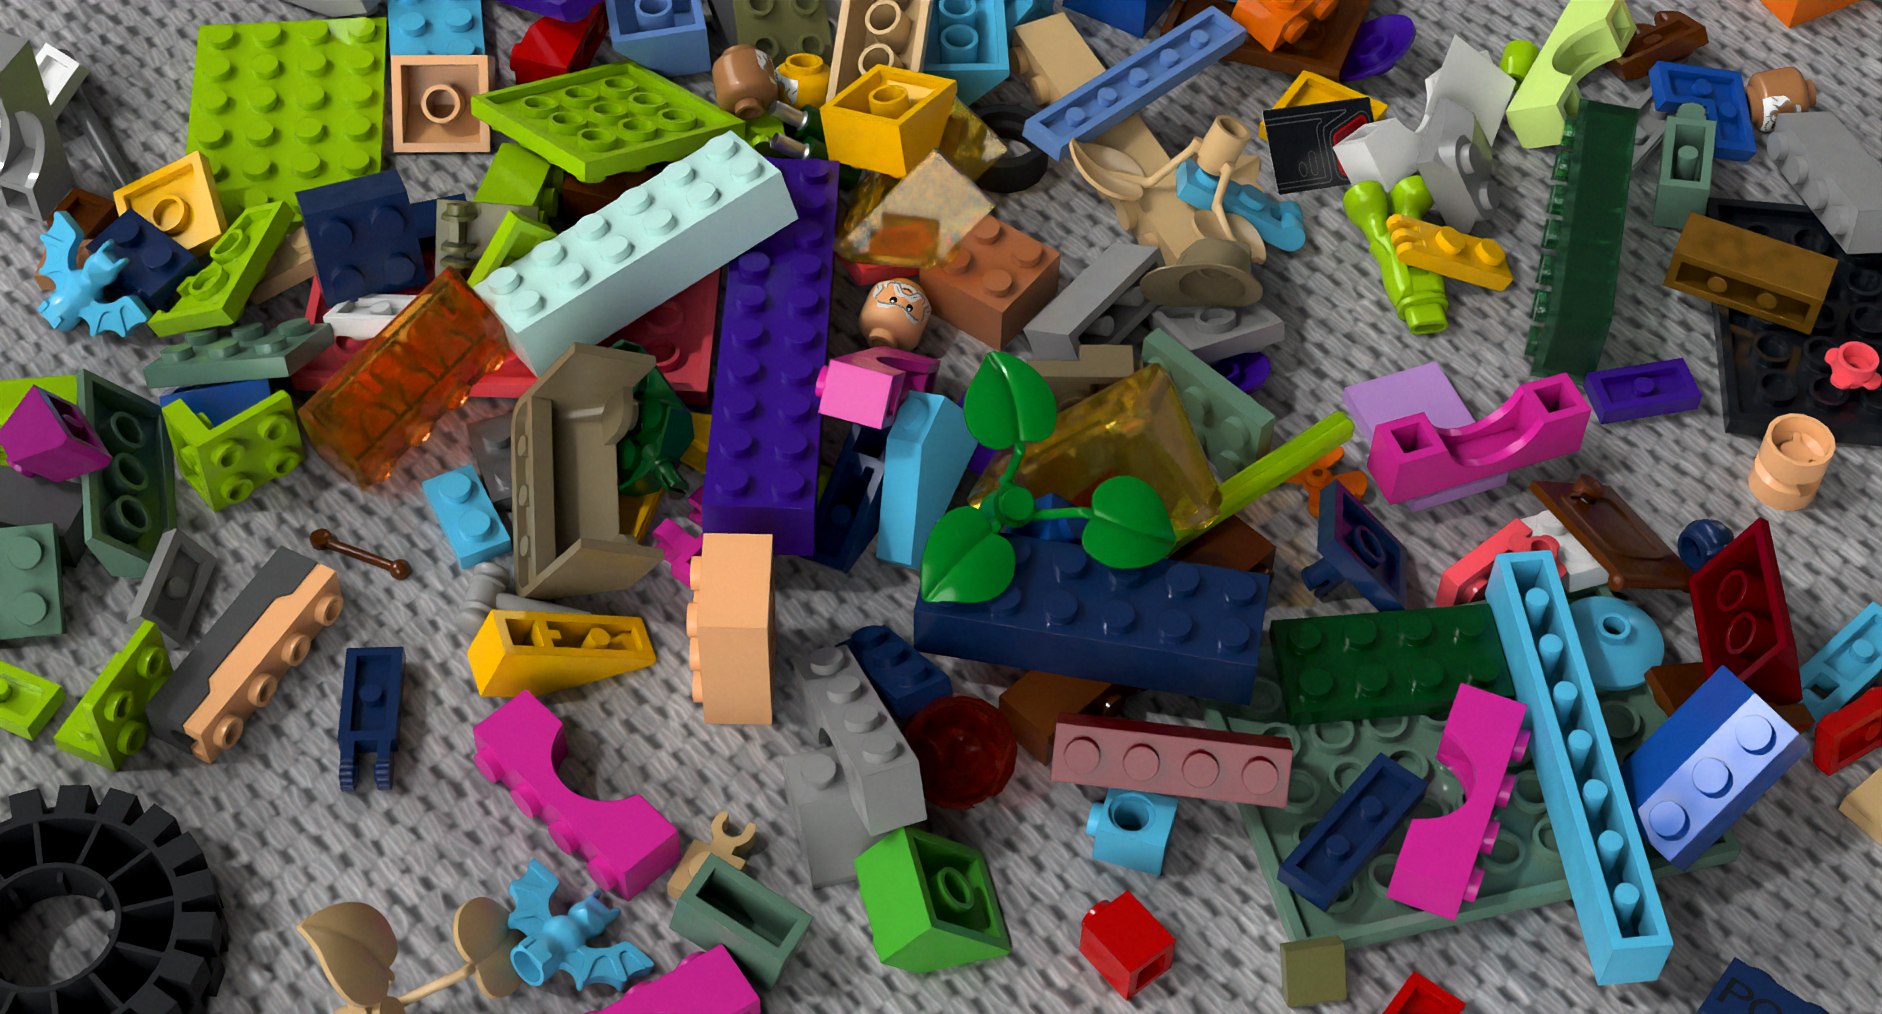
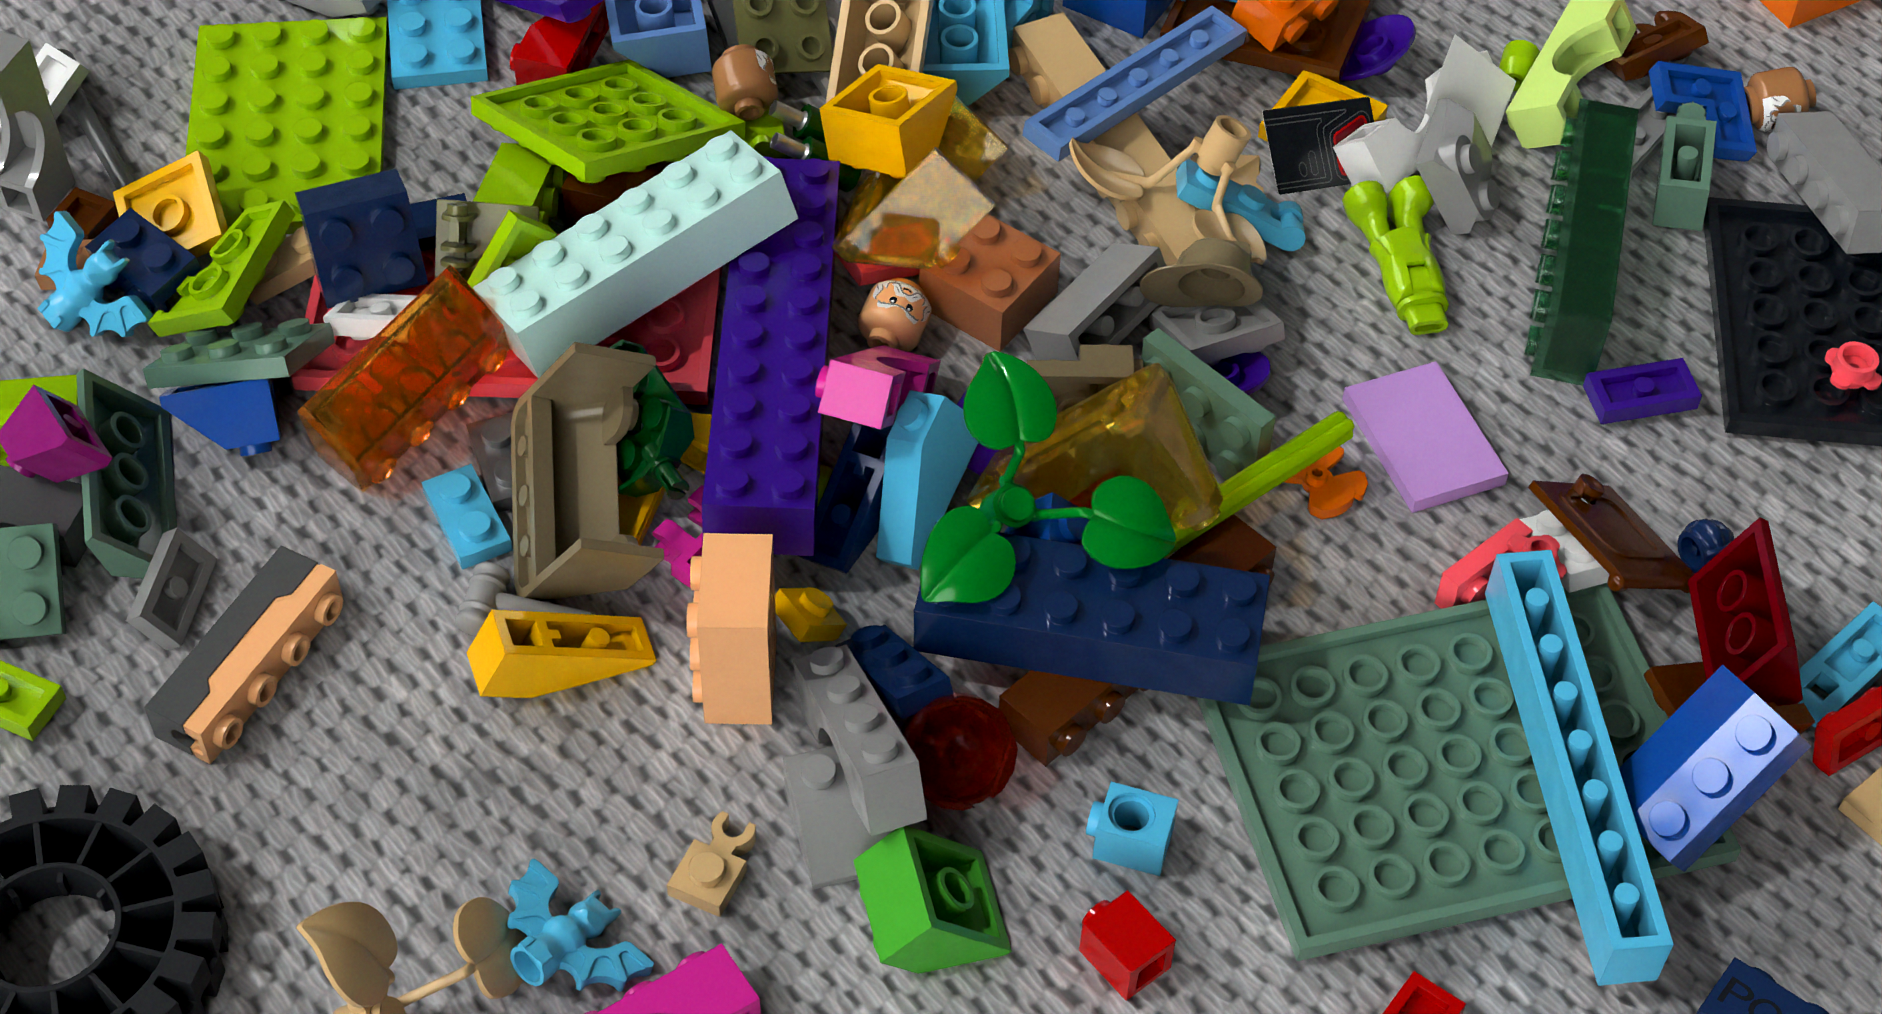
(112, 715): lime bracket -> none
(238, 454): lime bracket -> none
(322, 539): reddish brown hinge -> none
(371, 712): dark blue hinge -> none
(435, 102): light nougat slope -> none
(620, 840): dark pink arch -> none
(745, 916): sand green piece -> none
(803, 80): yellow head -> none
(809, 614): none -> yellow plate
(1012, 173): black tyre -> none
(1172, 759): brick -> none
(1313, 971): olive tile -> none
(1352, 832): dark blue plate -> none
(1357, 550): dark blue tile -> none
(1386, 662): dark green plate -> none
(1440, 852): dark pink arch -> none
(1449, 252): yellow hinge -> none
(1532, 426): dark pink arch -> none
(1618, 659): medium azure dish -> none
(1750, 272): pearl gold brick -> none
(1791, 462): light nougat wheel -> none

